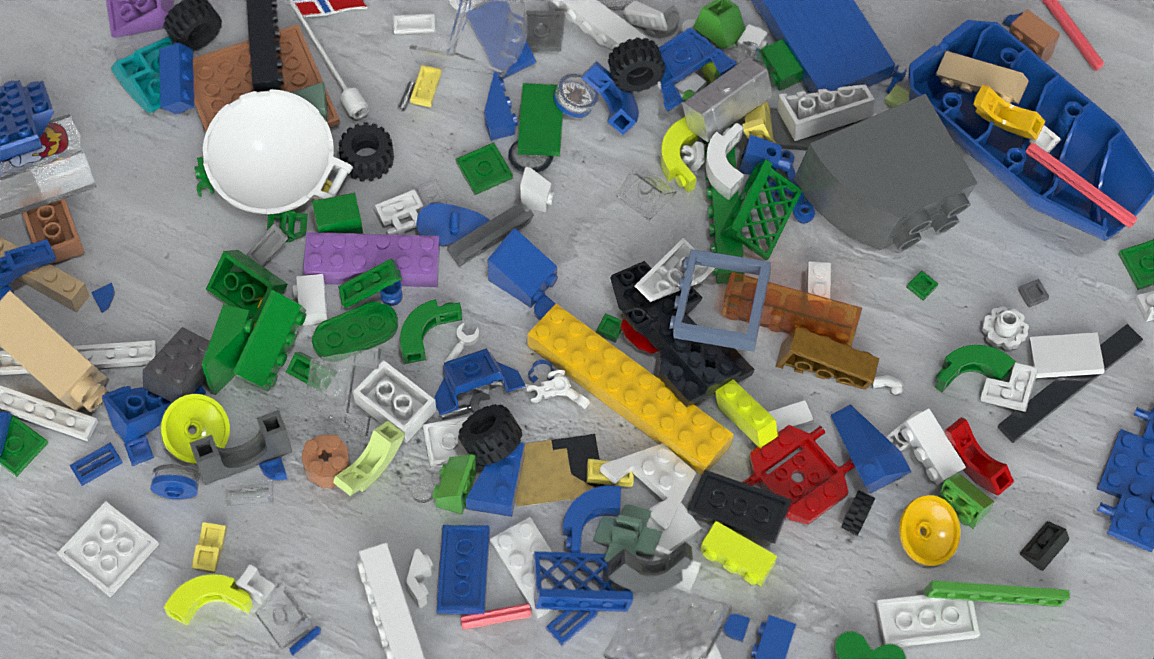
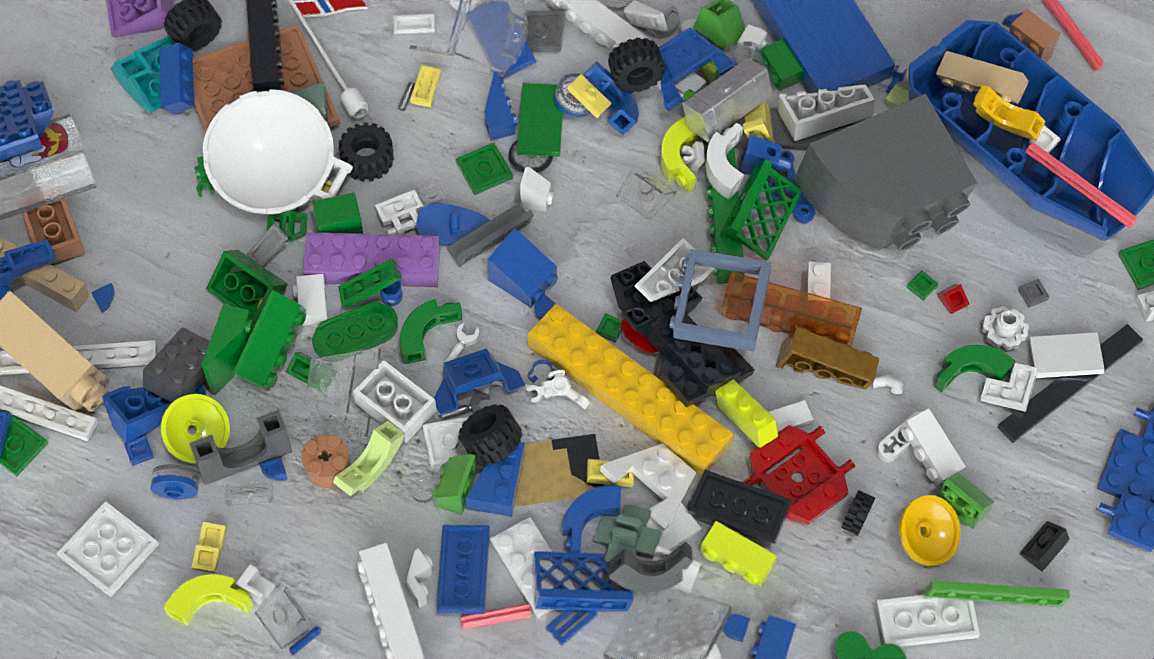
(102, 468): blue tile -> none
(589, 96): none -> light yellow plate
(872, 453): blue wedge -> none
(953, 298): none -> red slope
(980, 467): red arch -> none

